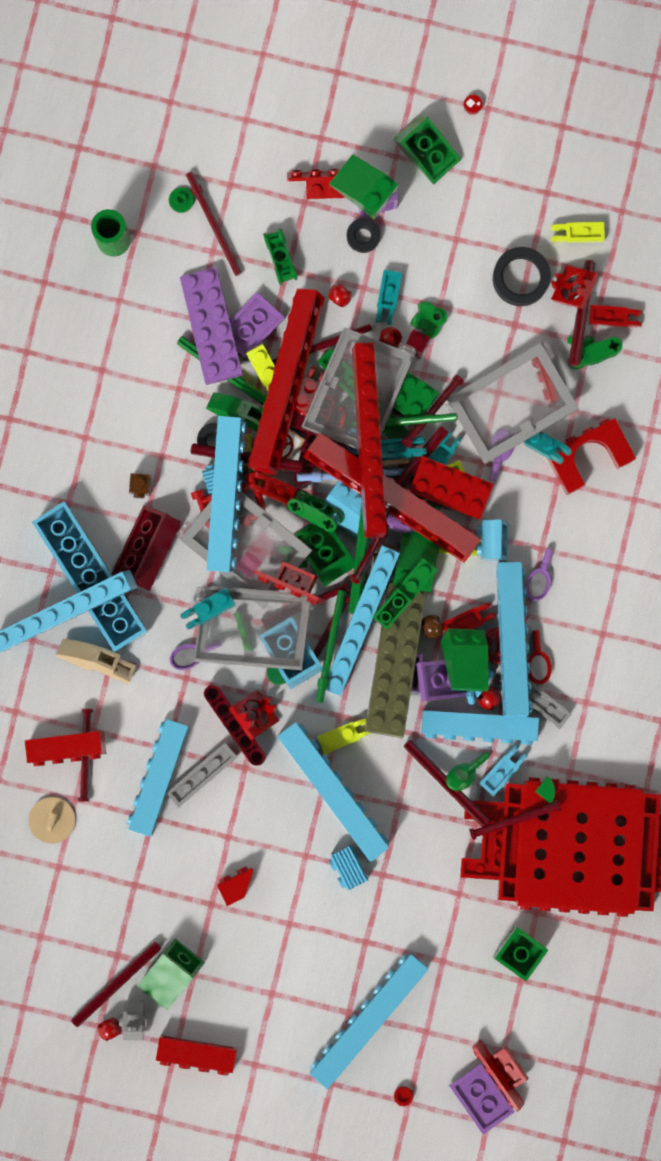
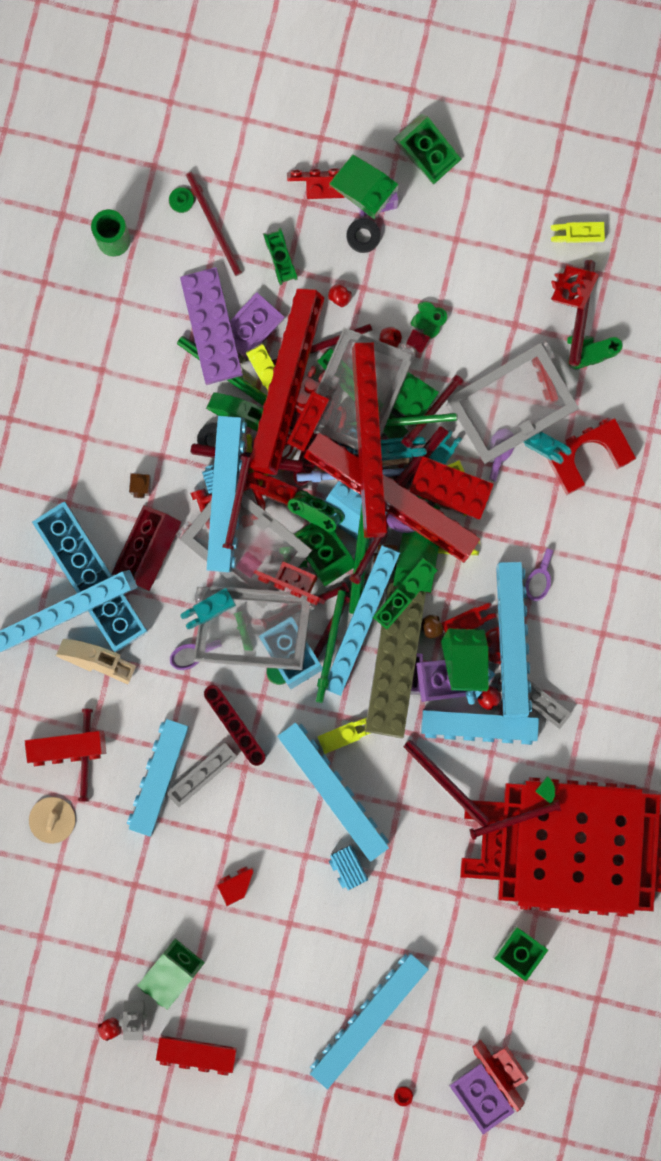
(116, 984): dark red axle -> none
(237, 502): none -> dark red bar
(243, 716): red piece -> none
(308, 421): none -> red plate
(388, 294): teal hinge -> none
(463, 774): green piece -> none
(472, 104): red tile -> none
(494, 540): medium azure brick -> none
(502, 772): medium azure hinge -> none
(526, 254): black tyre -> none
(539, 662): piece -> none
(613, 316): red hinge -> none

